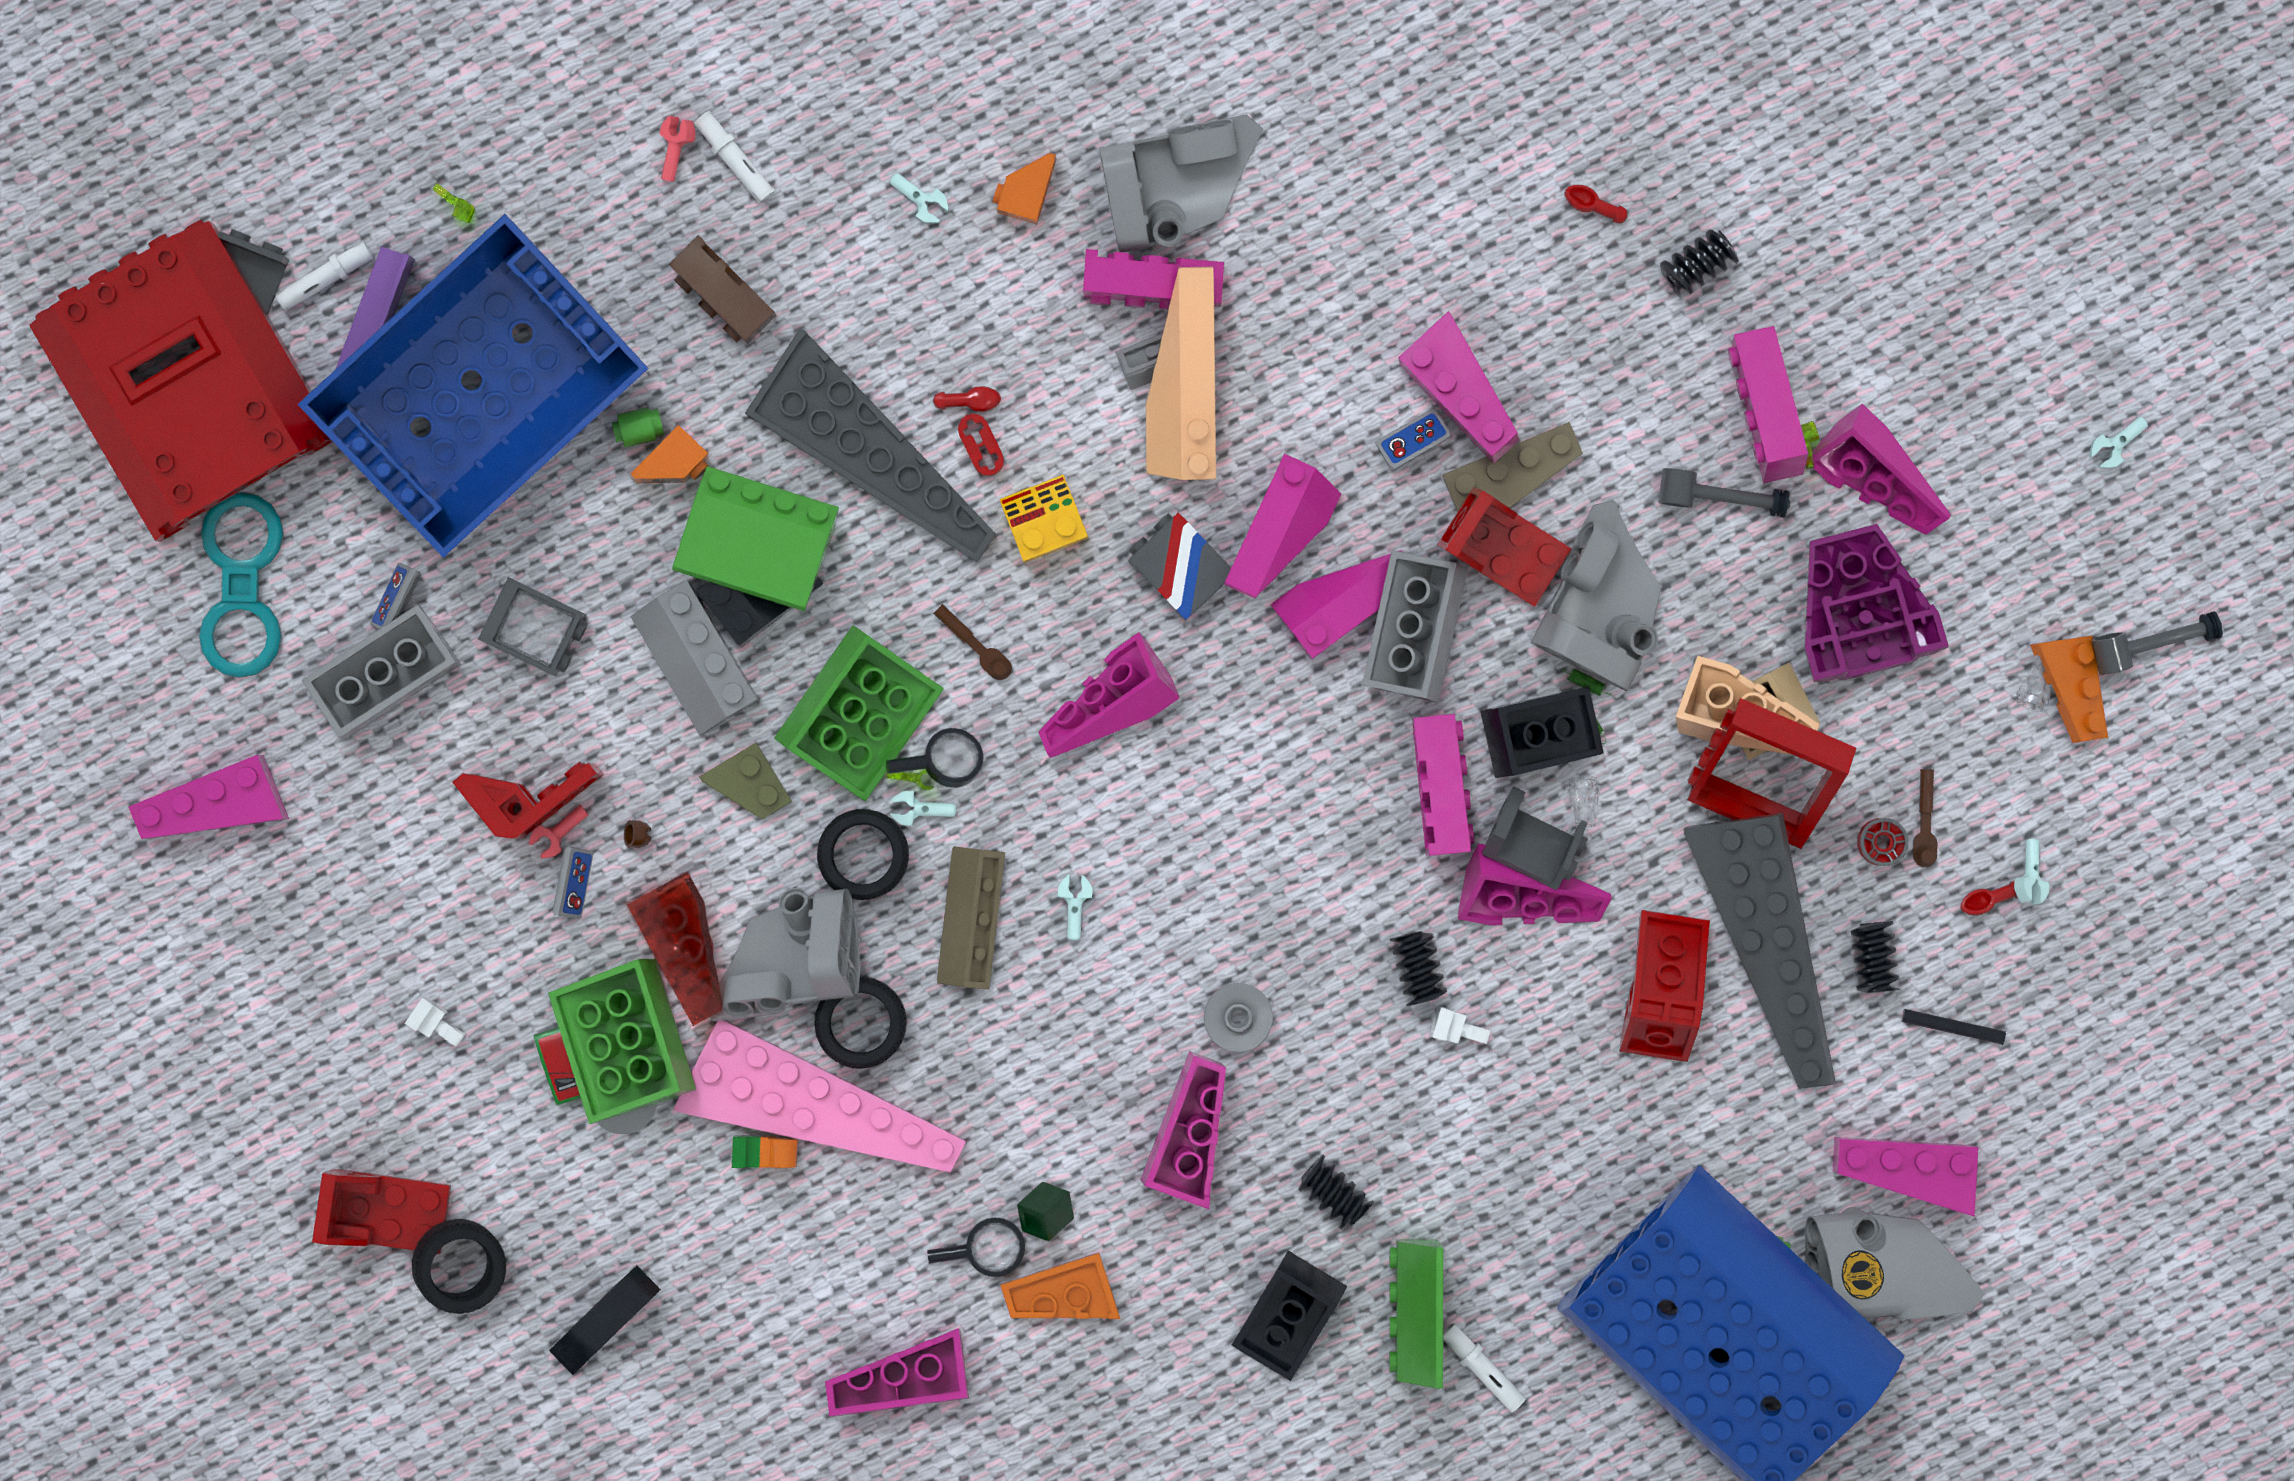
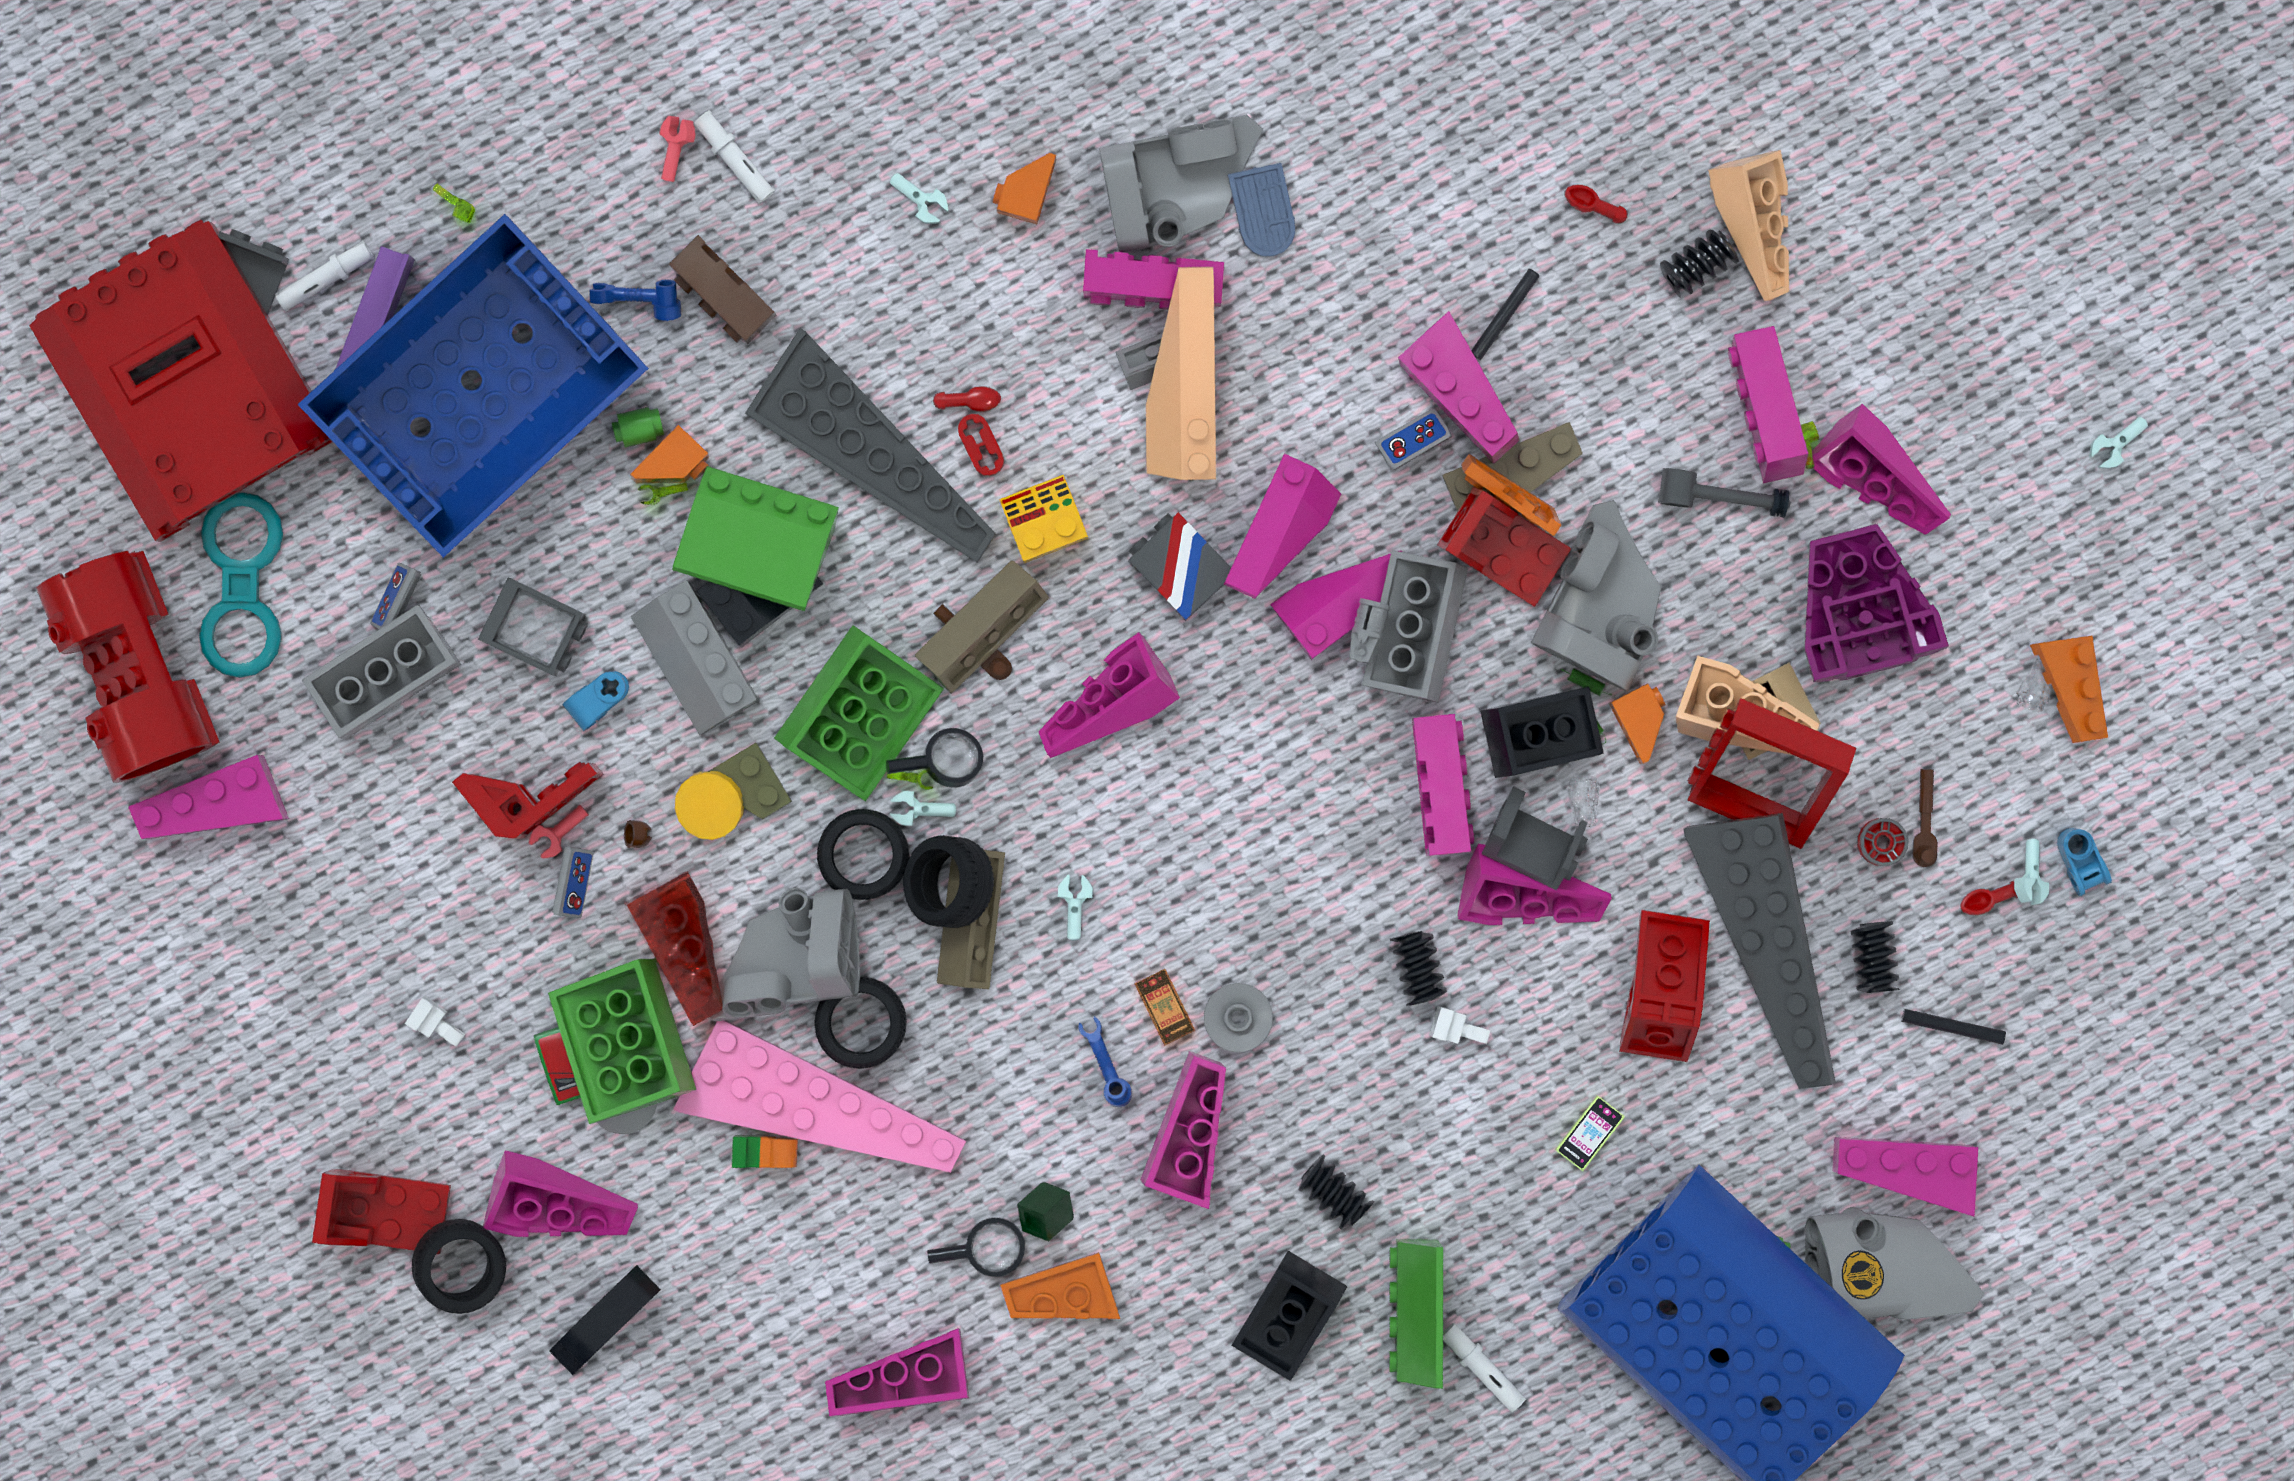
(108, 616): none -> red cylinder
(545, 1199): none -> dark pink wedge
(592, 702): none -> dark azure piece
(662, 491): none -> clear neon green hand
(663, 298): none -> blue brick
(709, 805): none -> yellow tile
(922, 878): none -> black tyre
(982, 626): none -> dark tan panel
(1108, 1070): none -> blue brick
(1164, 1006): none -> clear orange tile
(1263, 209): none -> sand blue window
(1368, 630): none -> light grey hinge
(1505, 313): none -> black bar
(1511, 494): none -> orange wing
(1589, 1133): none -> tile
(1640, 719): none -> orange slope
(1750, 205): none -> light nougat wedge
(2083, 862): none -> dark azure piece
(2115, 652): dark grey piece -> none

